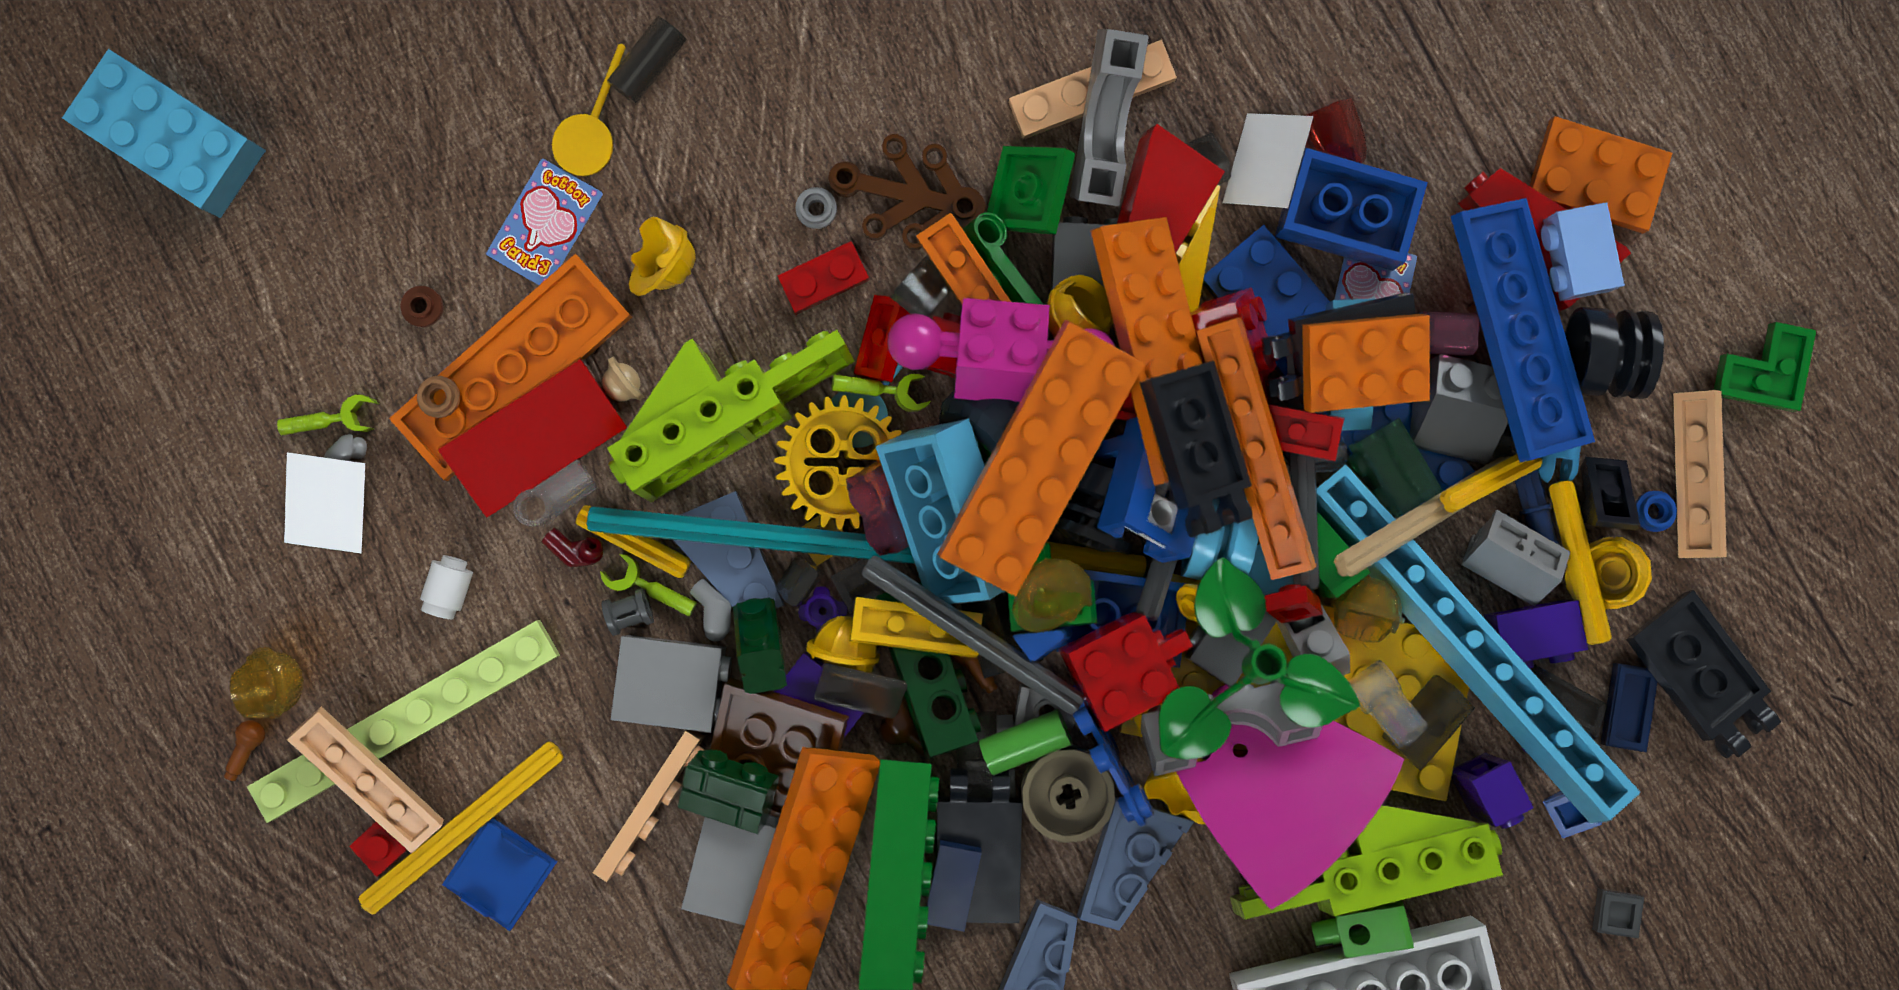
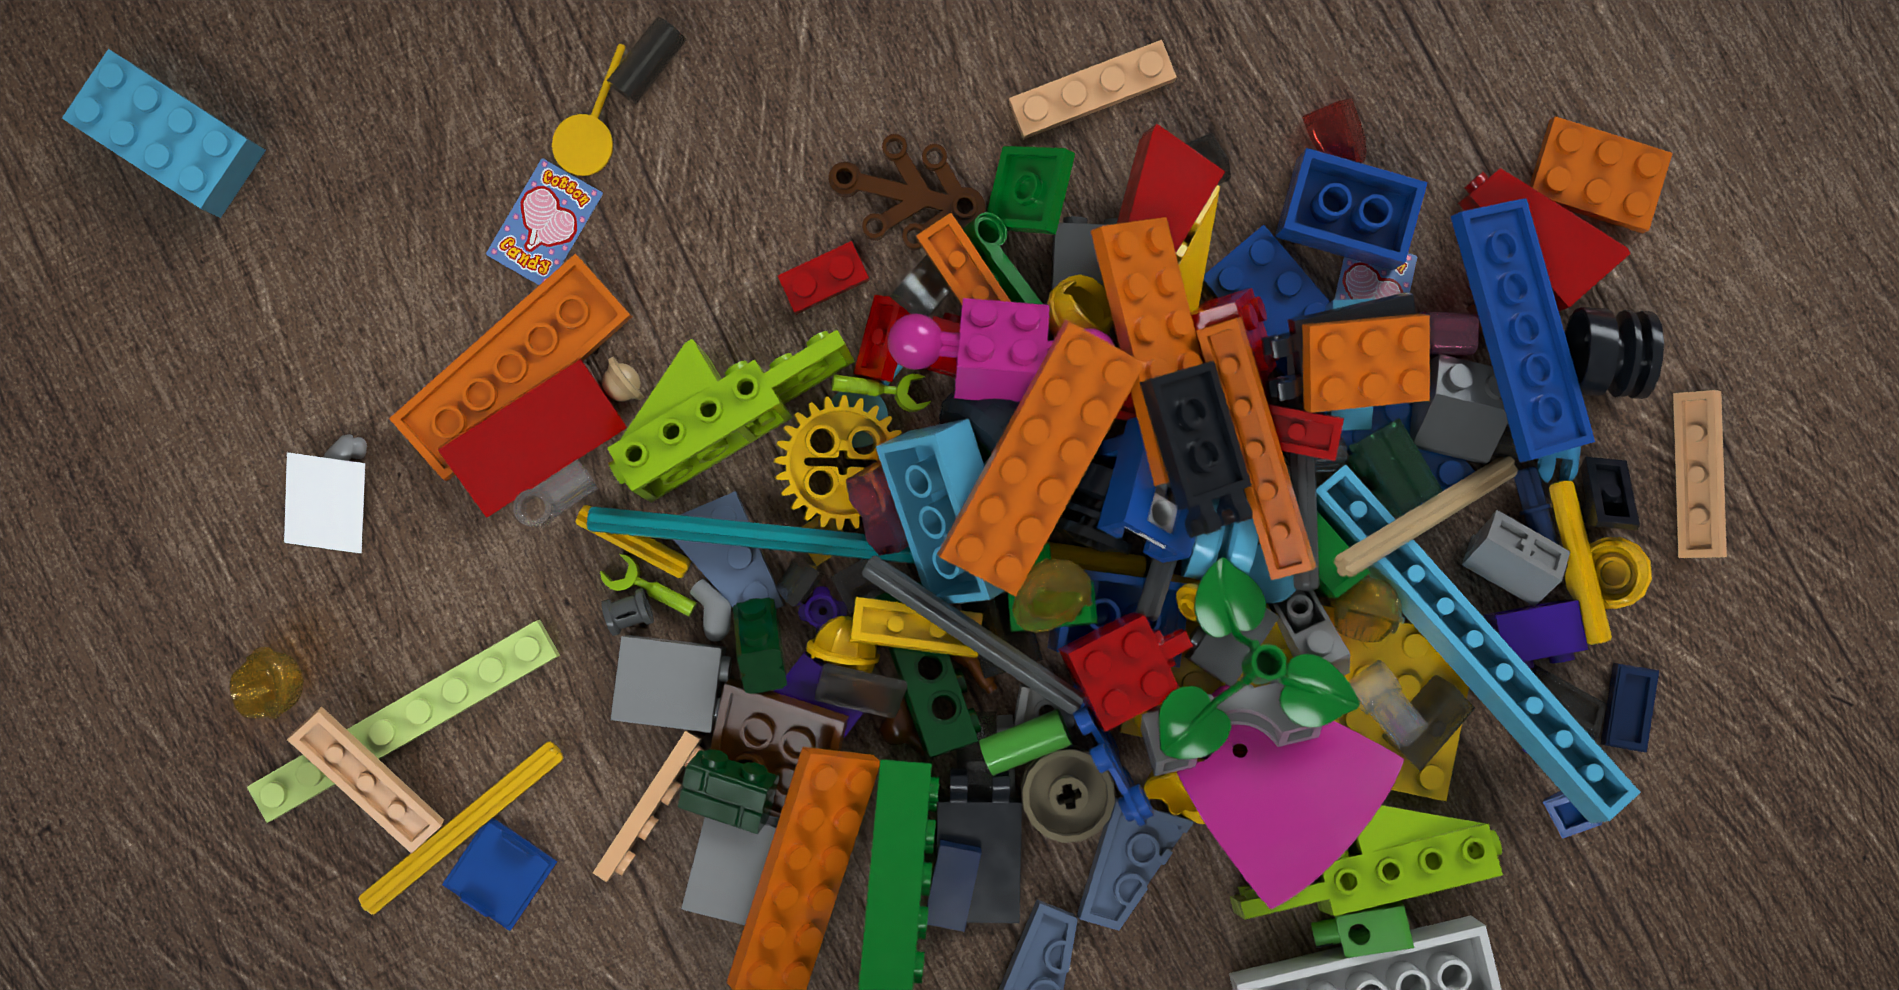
(248, 737): dark orange piece -> none
(323, 419): lime piece -> none
(377, 849): red plate -> none
(429, 388): medium nougat plate -> none
(432, 312): copper plate -> none
(446, 587): white brick -> none
(576, 552): dark red arm -> none
(663, 258): yellow piece -> none
(811, 196): light grey plate -> none
(1040, 644): blue slope -> none
(1112, 83): light grey arch -> none
(1268, 160): white sticker -> none
(1293, 603): red plate -> none
(1487, 482): yellow axle -> none
(1492, 790): dark purple brick -> none
(1582, 252): light blue brick -> none
(1618, 913): dark grey tile -> none
(1666, 507): blue plate -> none
(1704, 673): black tile -> none
(1778, 377): green plate -> none

